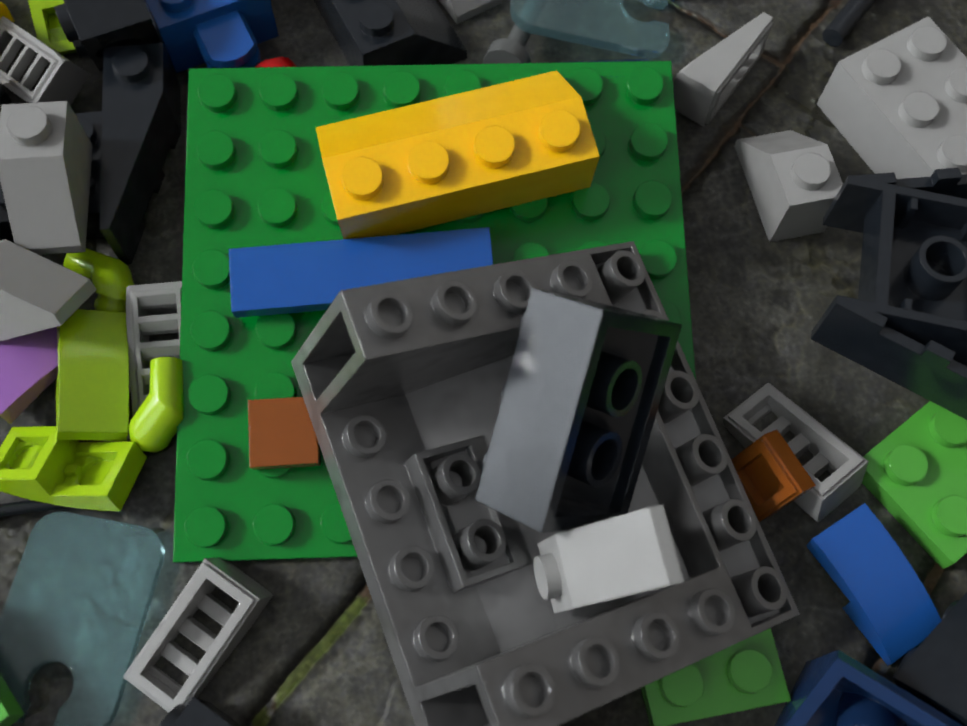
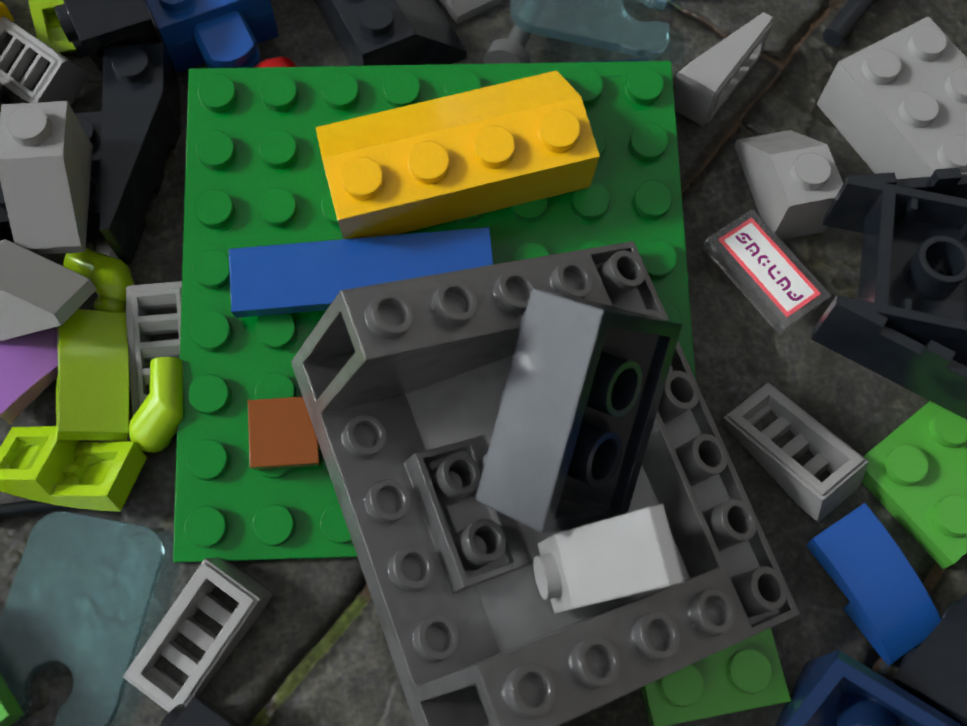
(766, 272): none -> tile
(771, 474): dark orange tile -> none

